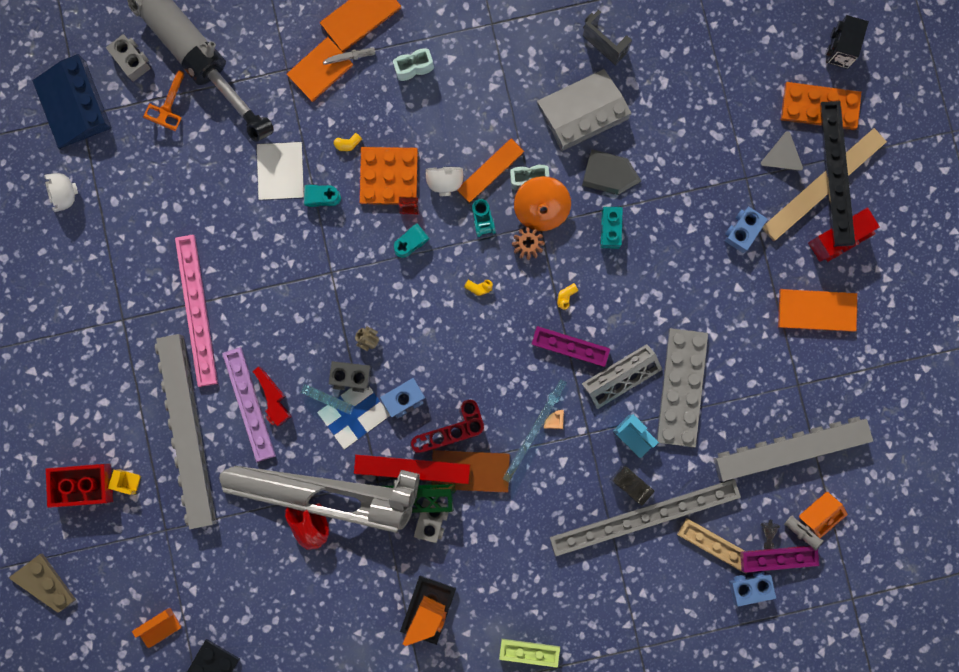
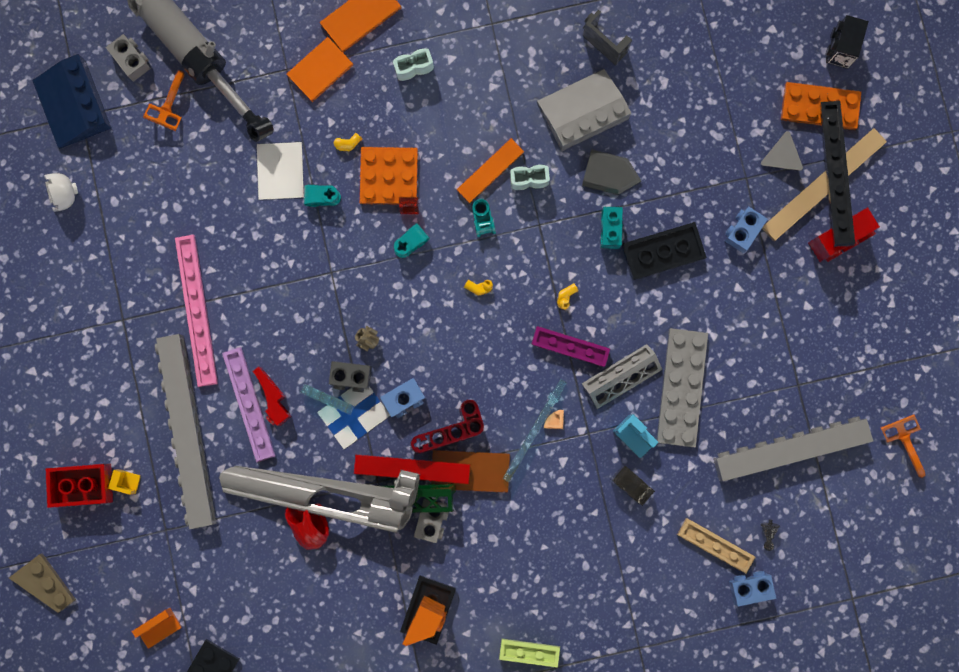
(350, 55): light grey piece -> none
(444, 179): white cylinder -> none
(522, 240): nougat gear -> none
(540, 193): orange dish -> none
(645, 517): light grey plate -> none
(664, 251): none -> black plate
(779, 559): magenta plate -> none
(803, 532): light grey pin -> none
(817, 310): orange tile -> none
(823, 514): orange panel -> none
(904, 436): none -> orange piece

